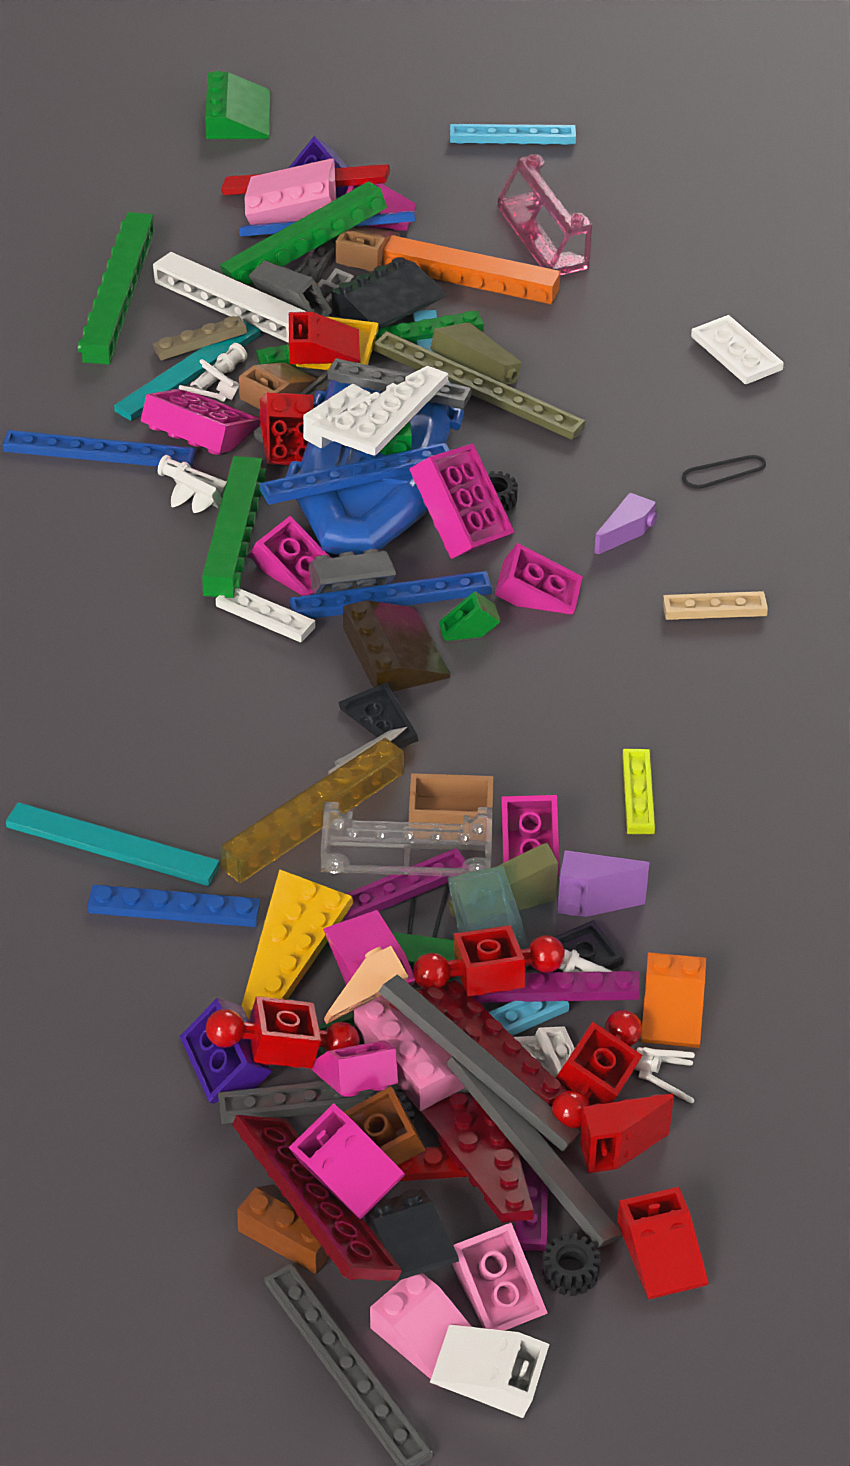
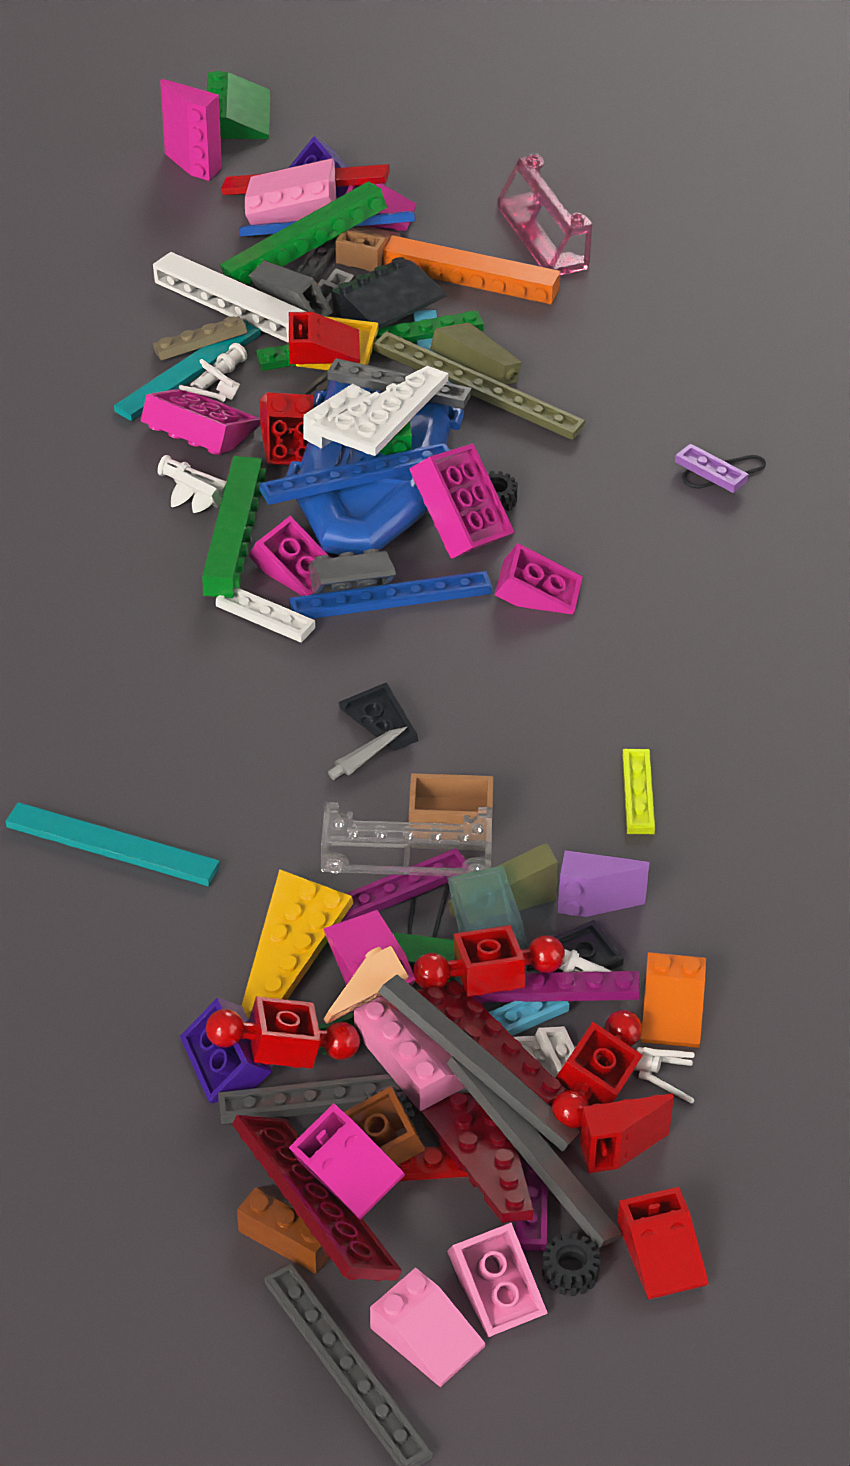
(94, 448): blue tile -> none
(116, 289): green brick -> none
(174, 905): blue plate -> none
(191, 128): none -> dark pink slope
(272, 379): medium nougat slope -> none
(304, 813): clear yellow brick -> none
(358, 1068): dark pink slope -> none
(393, 645): dark brown slope -> none
(412, 1233): black slope -> none
(470, 619): green slope -> none
(491, 1366): white slope -> none
(518, 134): medium azure plate -> none
(528, 824): dark pink slope -> none
(626, 523): medium lavender slope -> none
(711, 468): none -> medium lavender plate
(715, 605): tan plate -> none
(737, 349): white plate -> none

